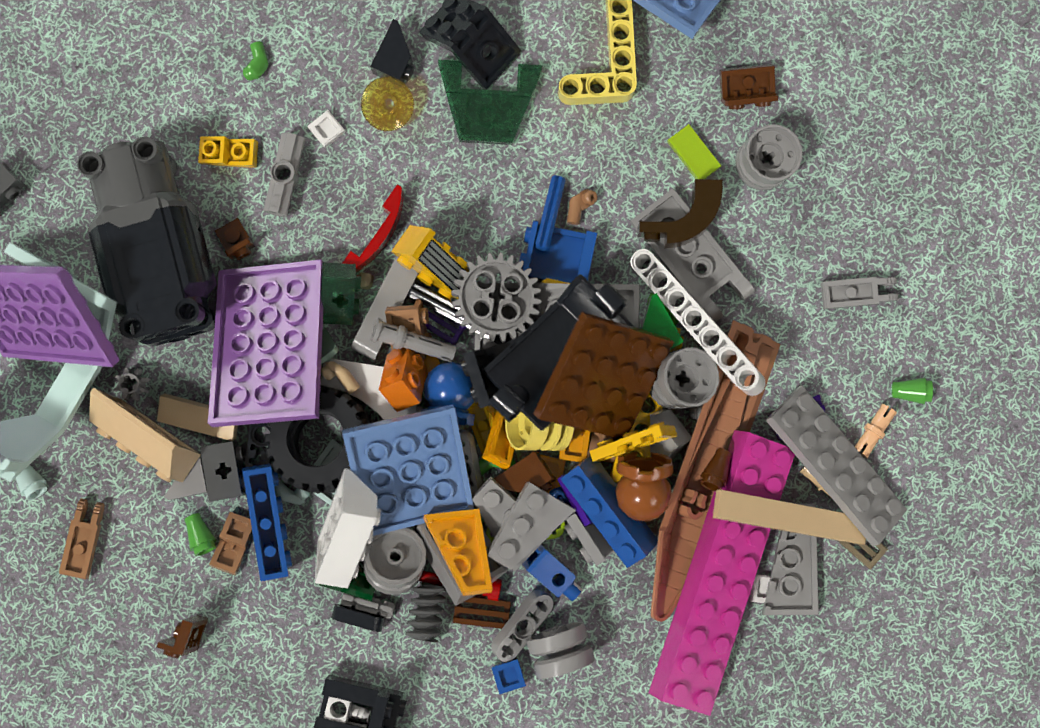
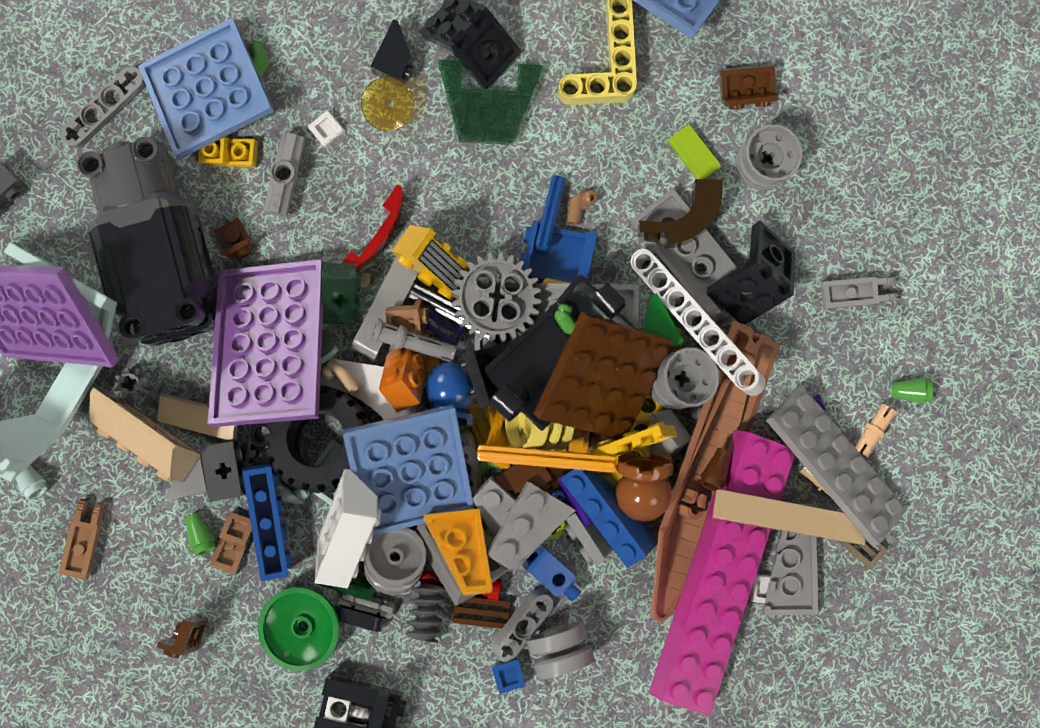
(99, 103): none -> light grey beam
(205, 88): none -> medium blue plate
(282, 631): none -> green dish
(546, 458): none -> light orange axle
(564, 318): none -> bright green arm
(766, 275): none -> black bracket

